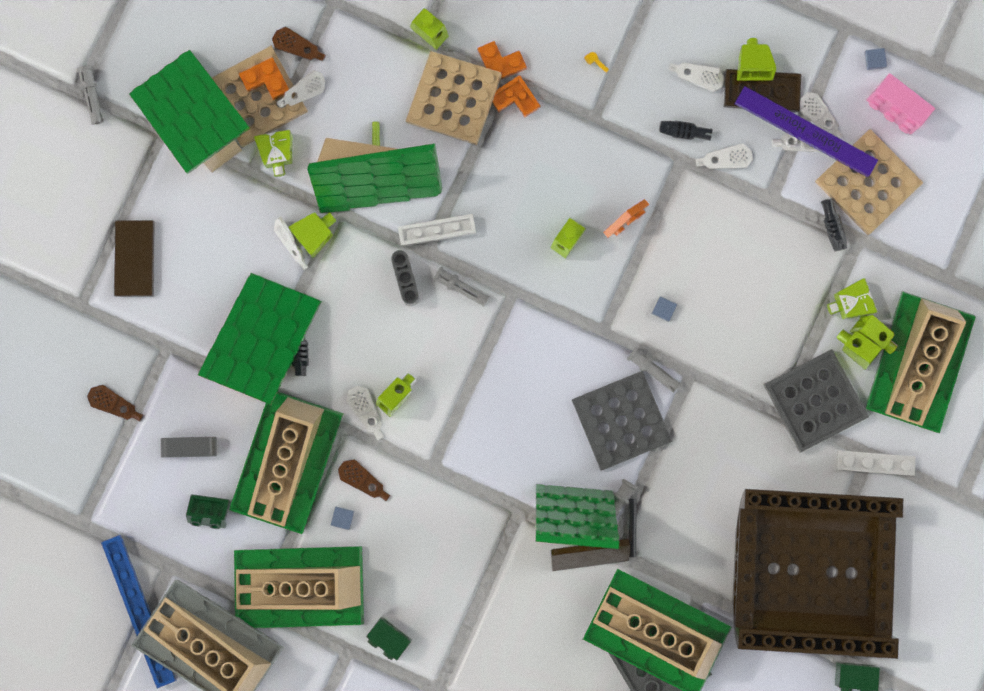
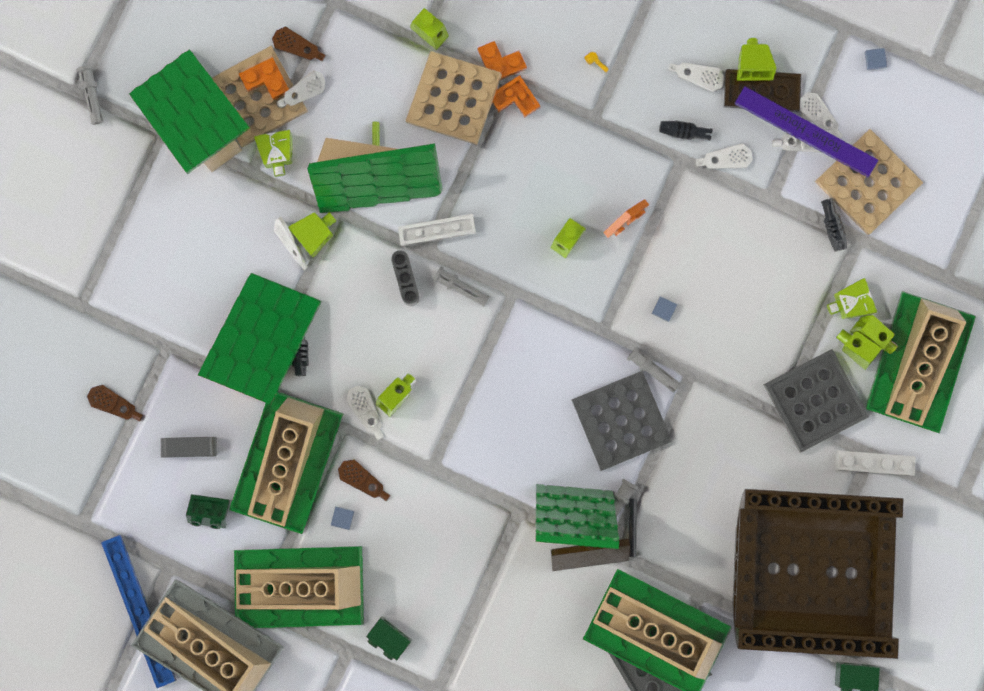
(134, 258): dark brown tile -> none
(900, 104): bright pink brick -> none

